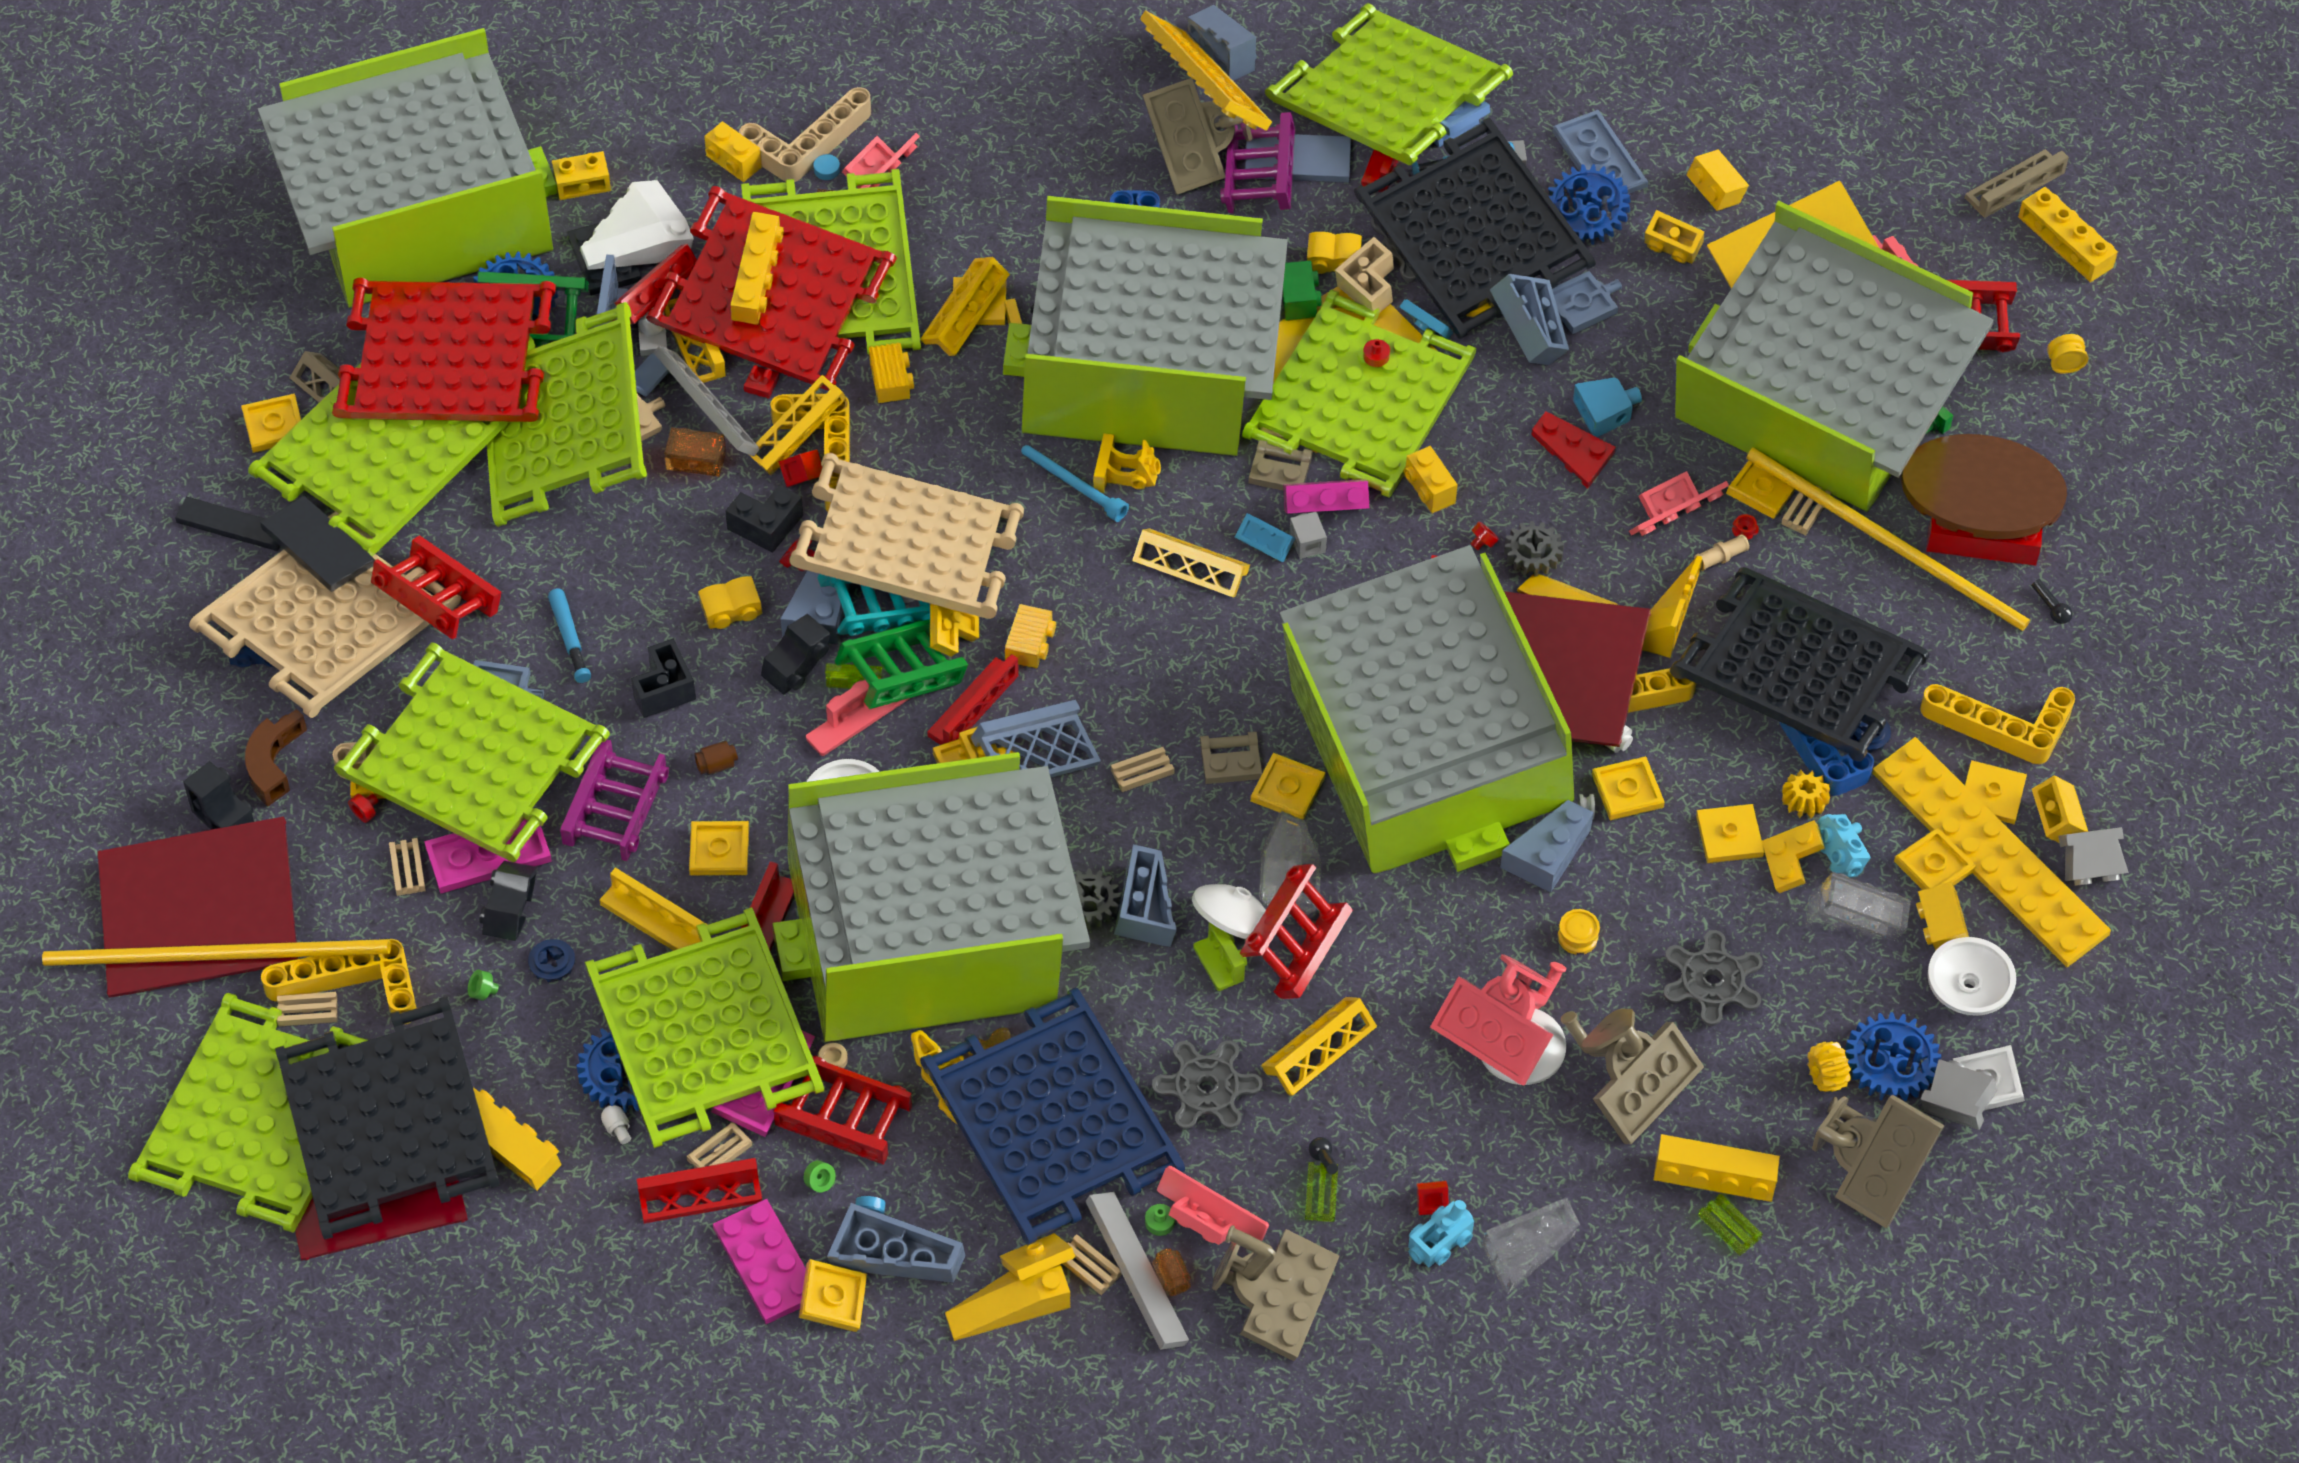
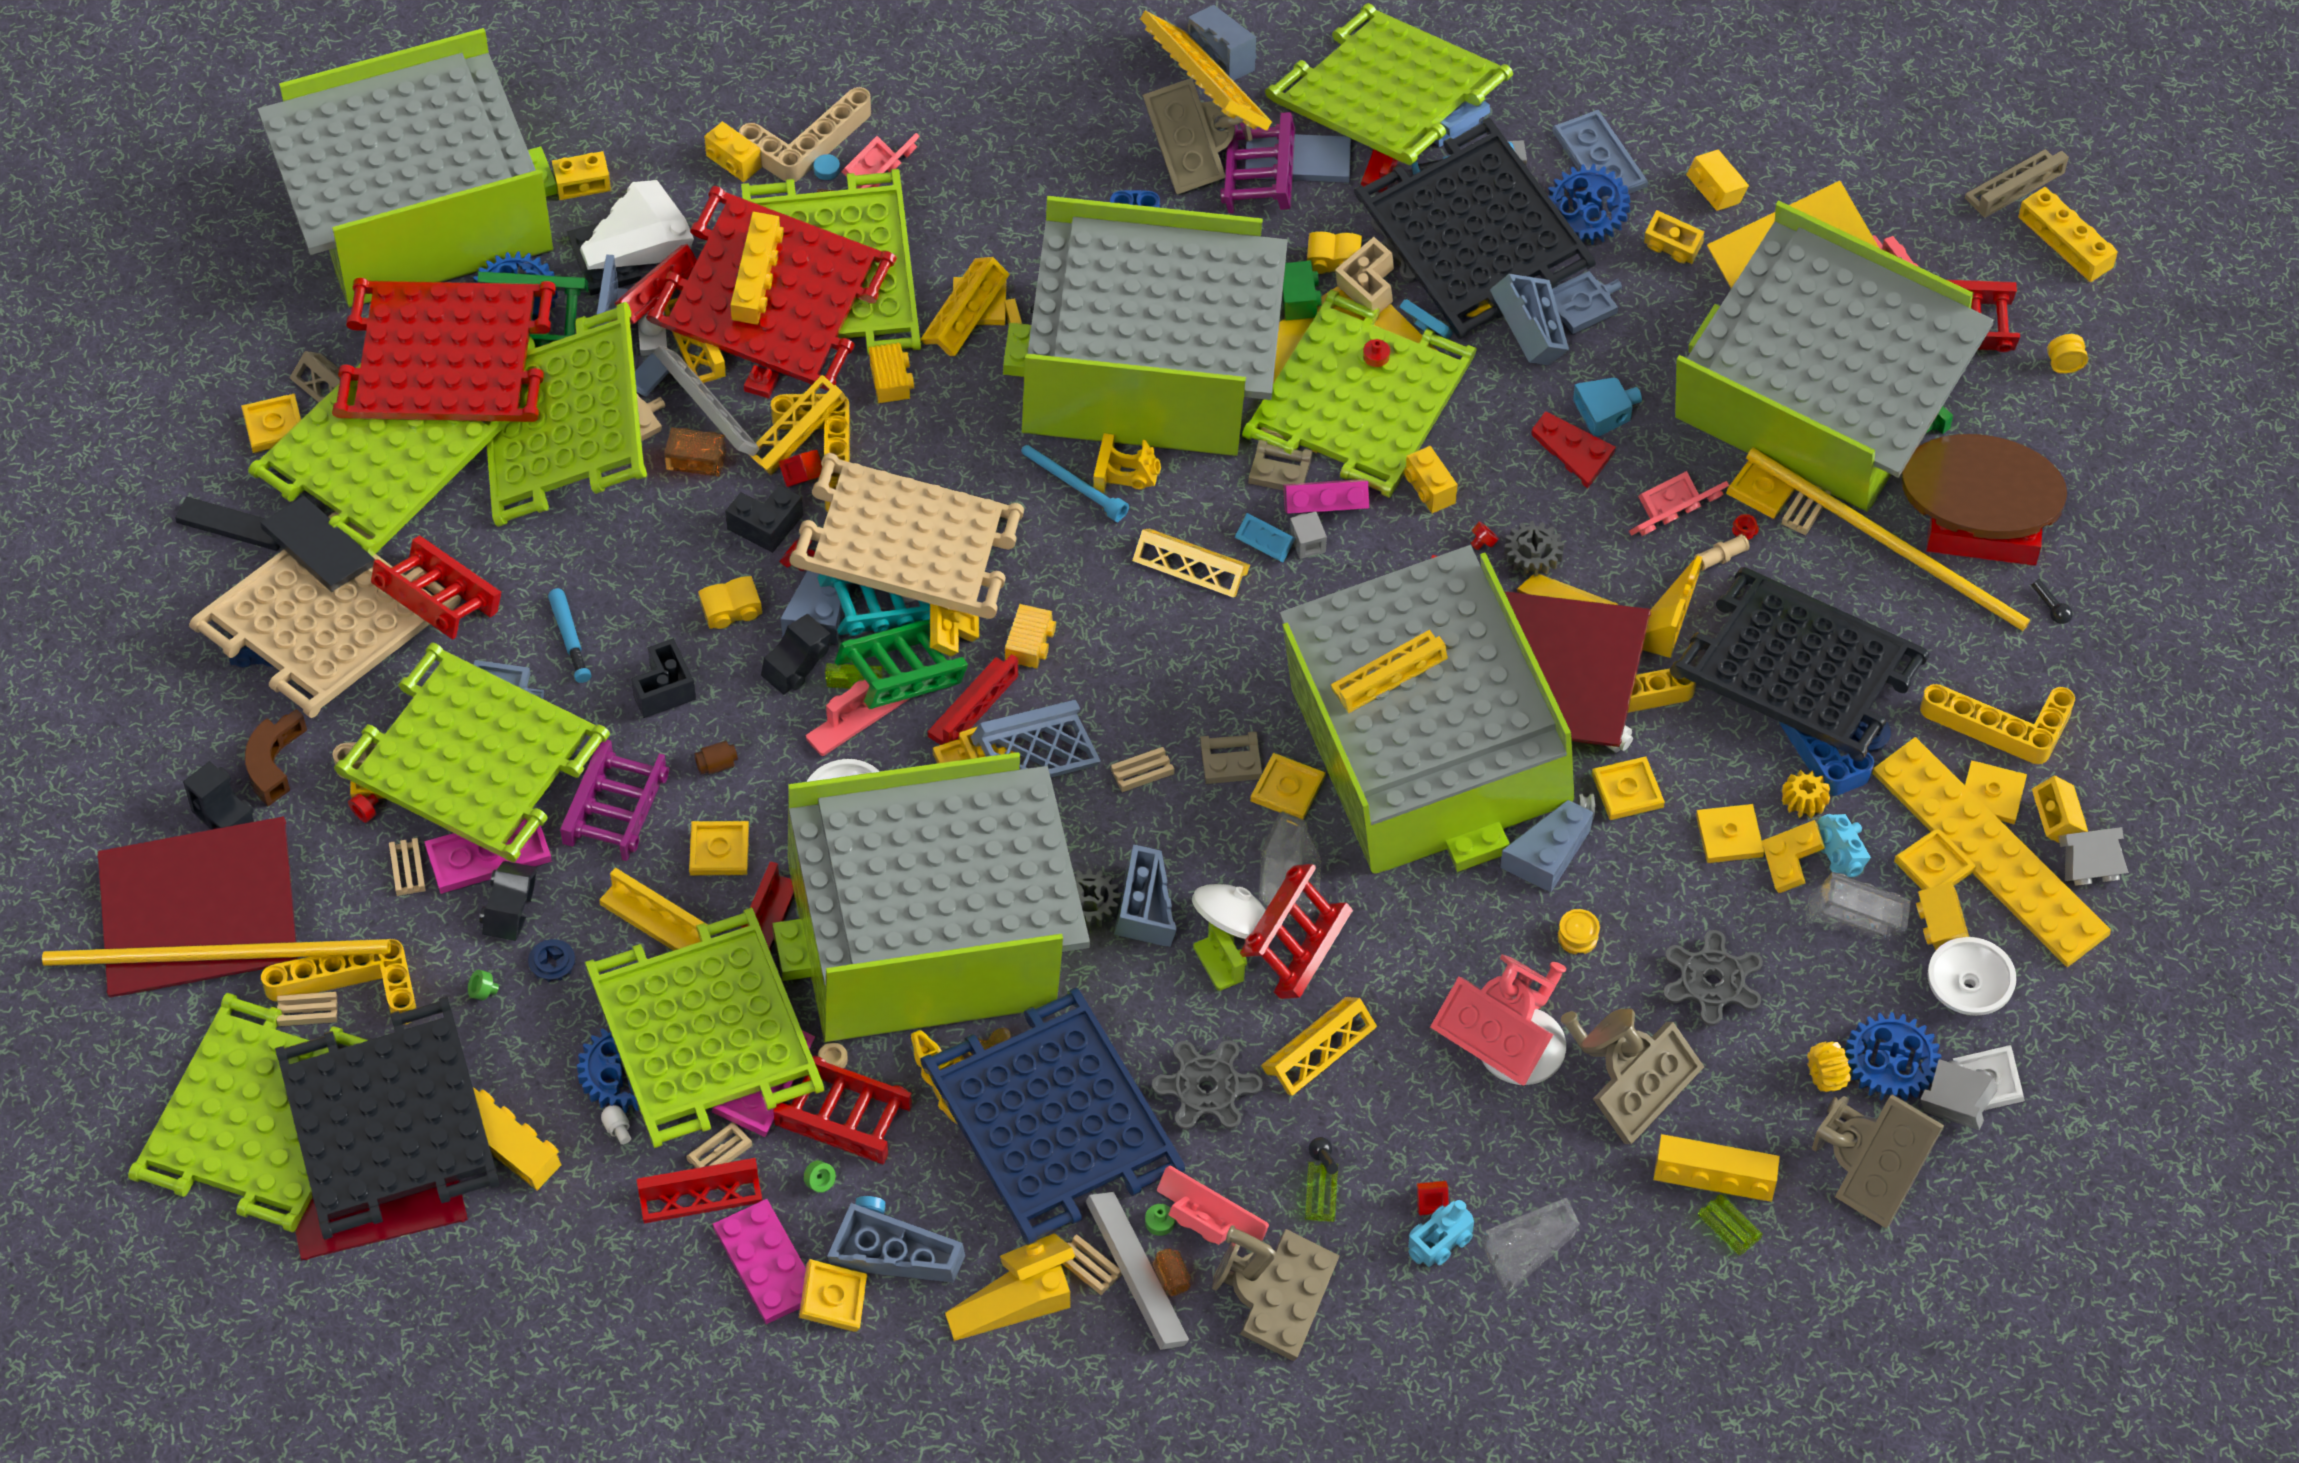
(1390, 675): none -> yellow fence

